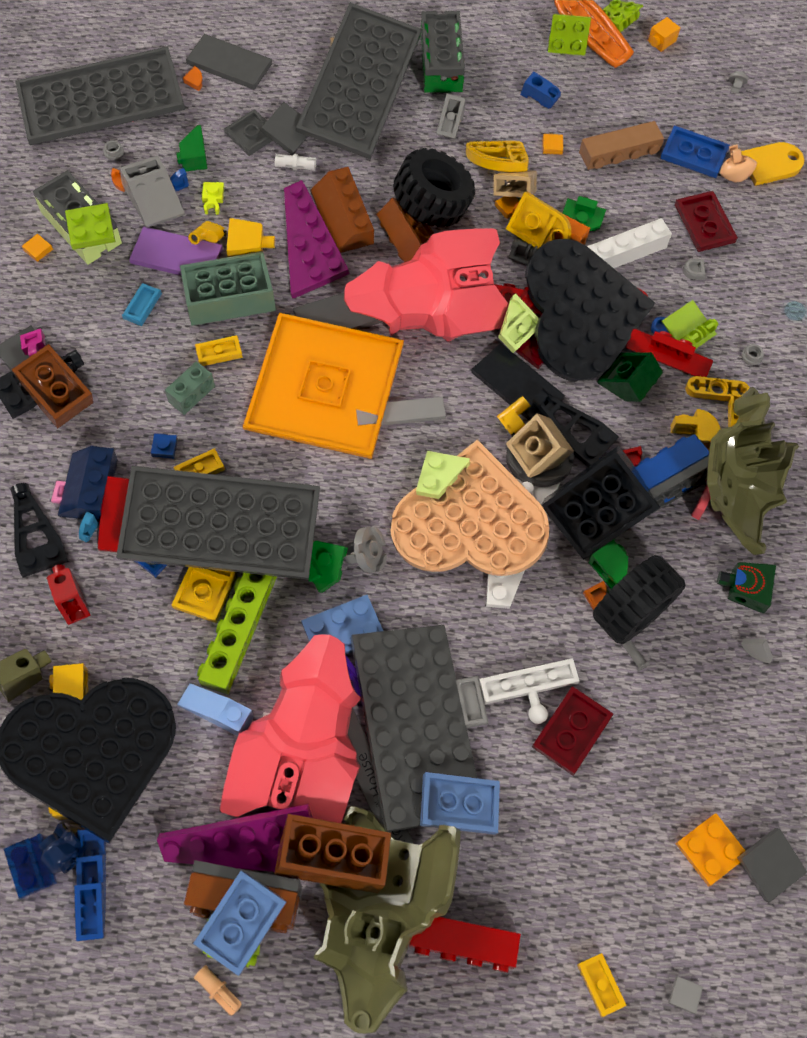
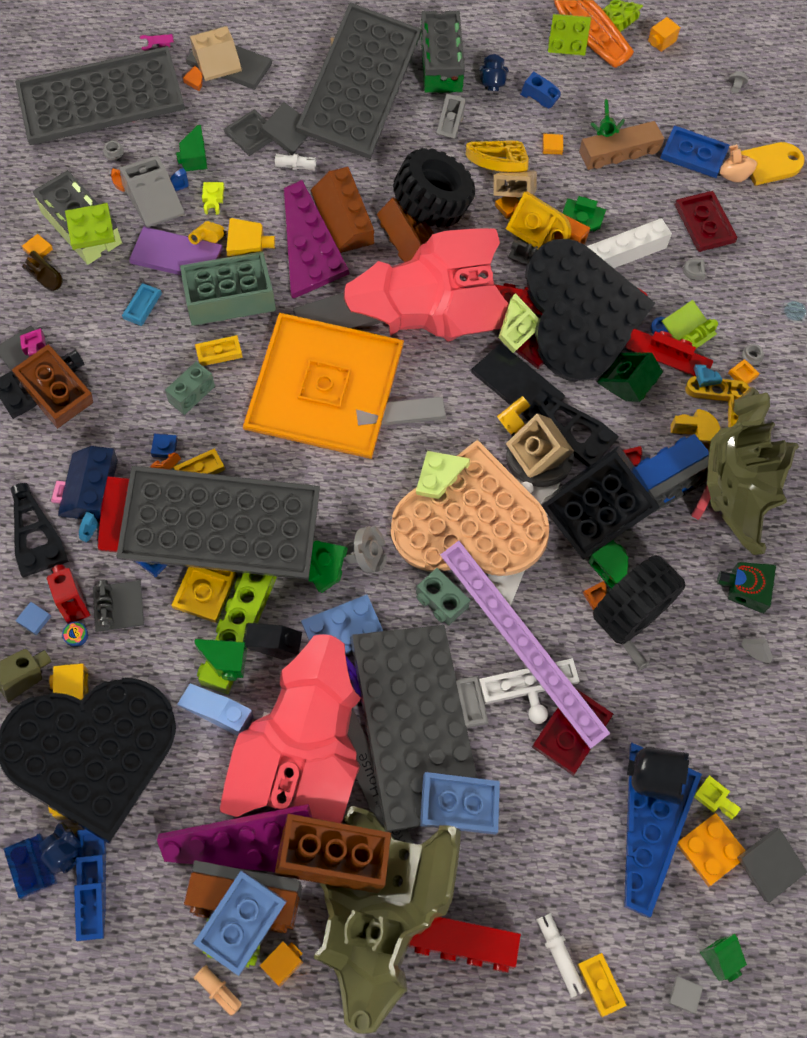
(33, 618): none -> medium blue tile
(43, 272): none -> dark brown arm
(75, 634): none -> tile
(117, 605): none -> dark grey hinge
(162, 40): none -> dark pink plate
(169, 463): none -> orange tile
(215, 53): none -> tan slope
(224, 657): none -> green slope
(273, 640): none -> black slope
(282, 962): none -> light orange brick
(447, 593): none -> sand green brick
(493, 72): none -> dark blue head
(525, 645): none -> lavender plate
(561, 955): none -> white pin
(607, 124): none -> green plant
(651, 841): none -> blue wing
(659, 773): none -> black cylinder
(706, 376): none -> dark azure tile
(714, 796): none -> neon yellow plate
(725, 958): none -> green slope
(744, 372): none -> light orange tile

